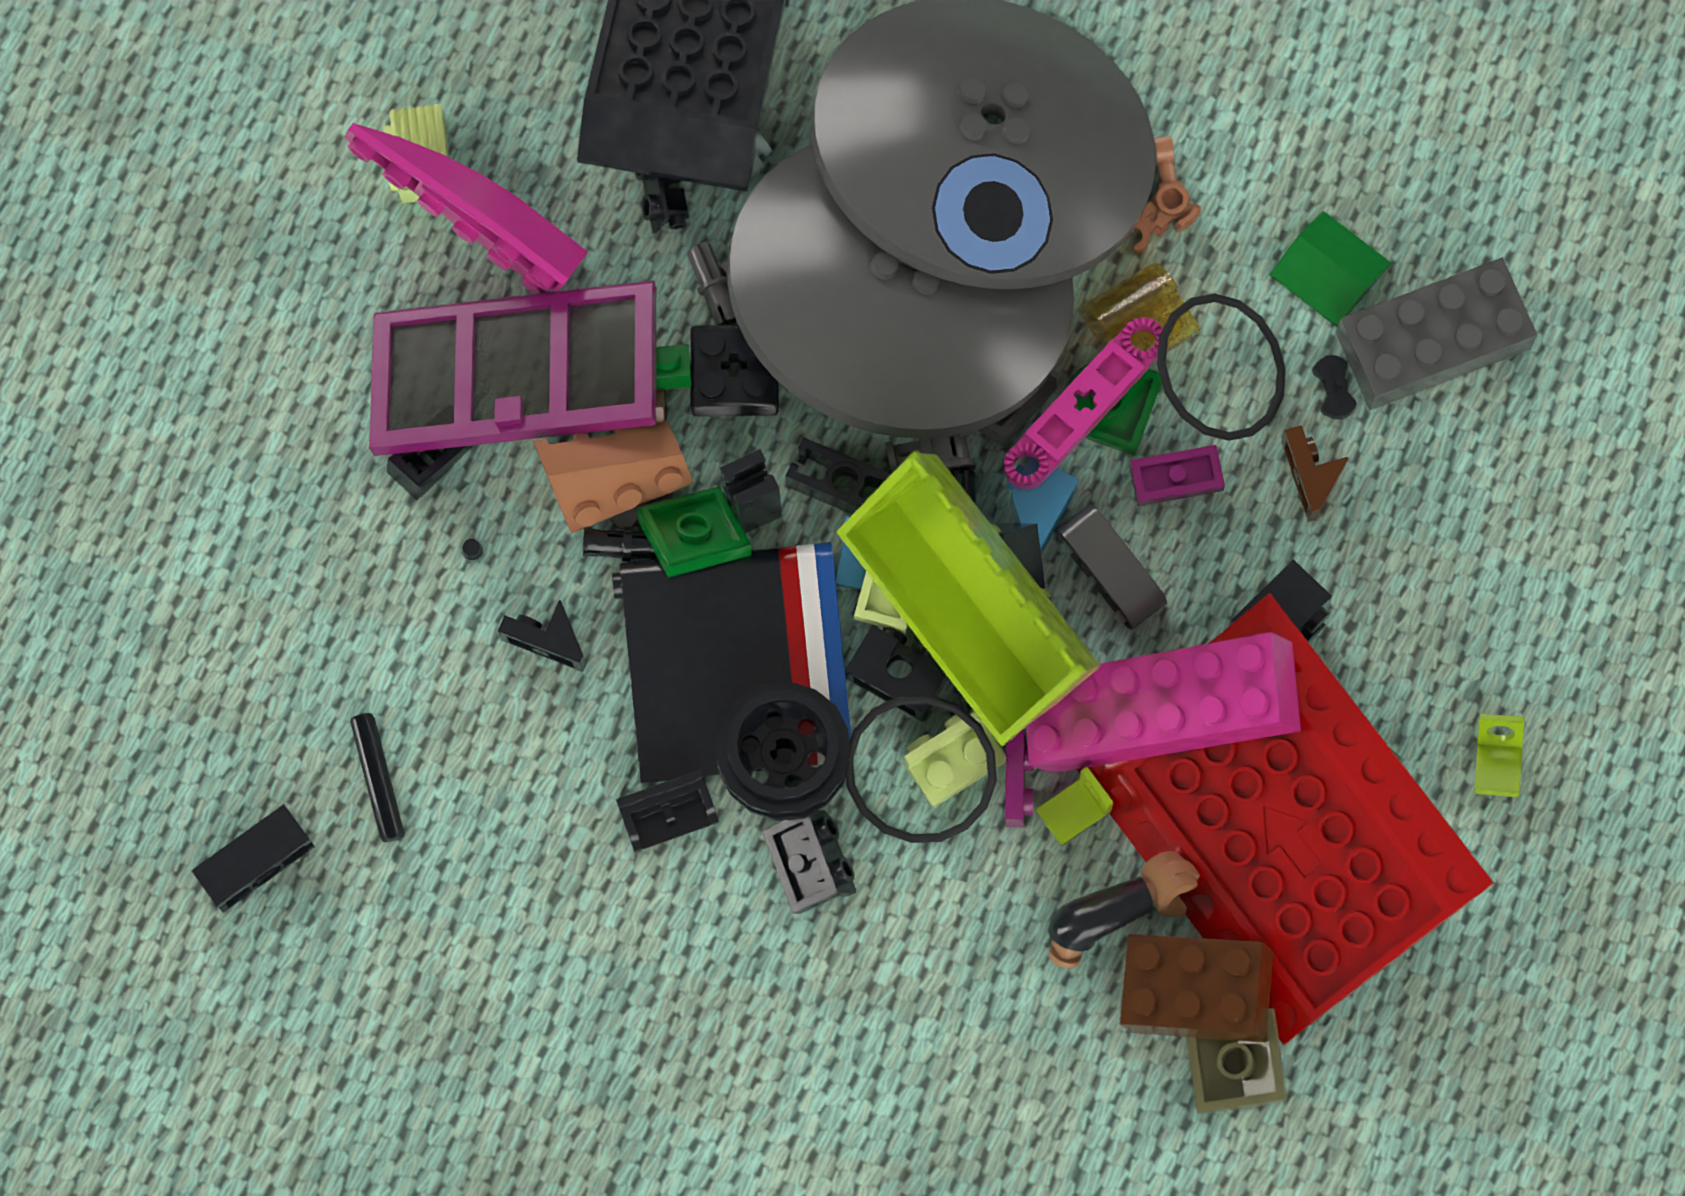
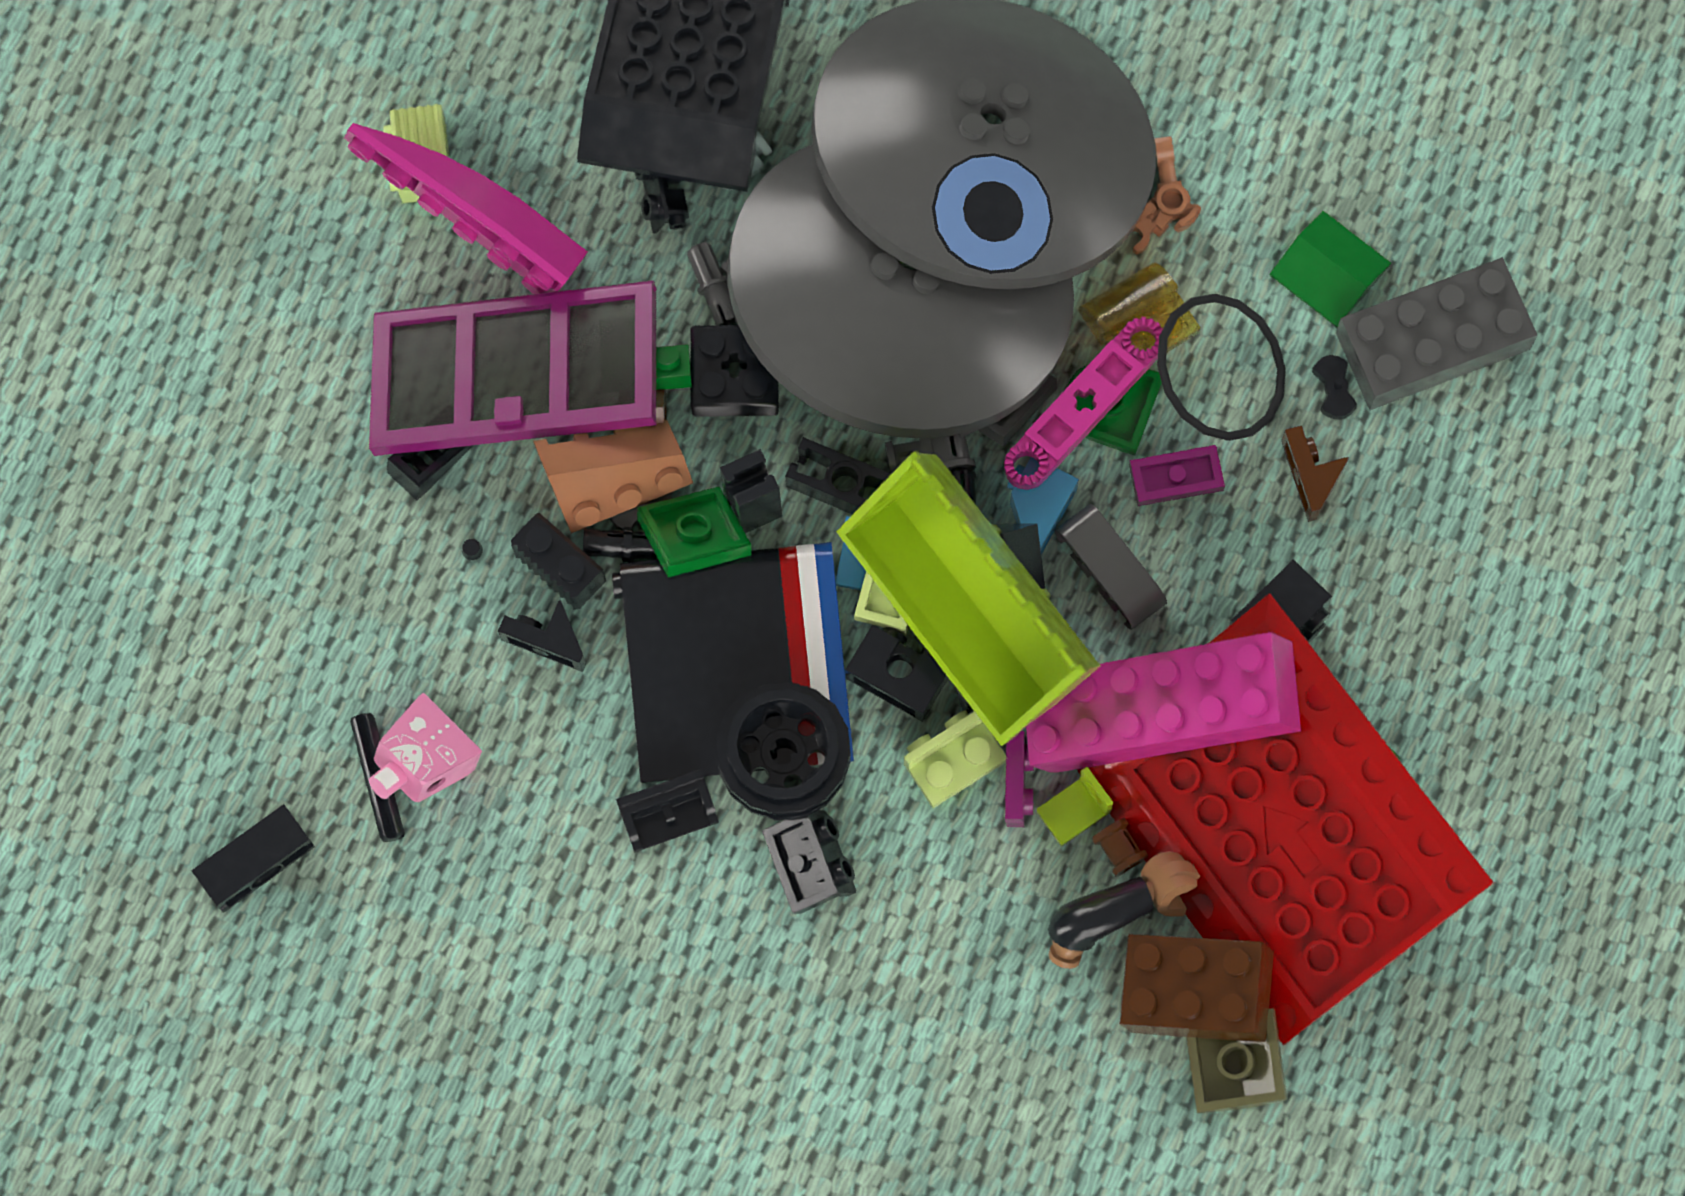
(422, 753): none -> bright pink torso
(558, 561): none -> black brick
(968, 719): black piece -> none
(1120, 847): none -> reddish brown bush
(1499, 756): lime bracket -> none

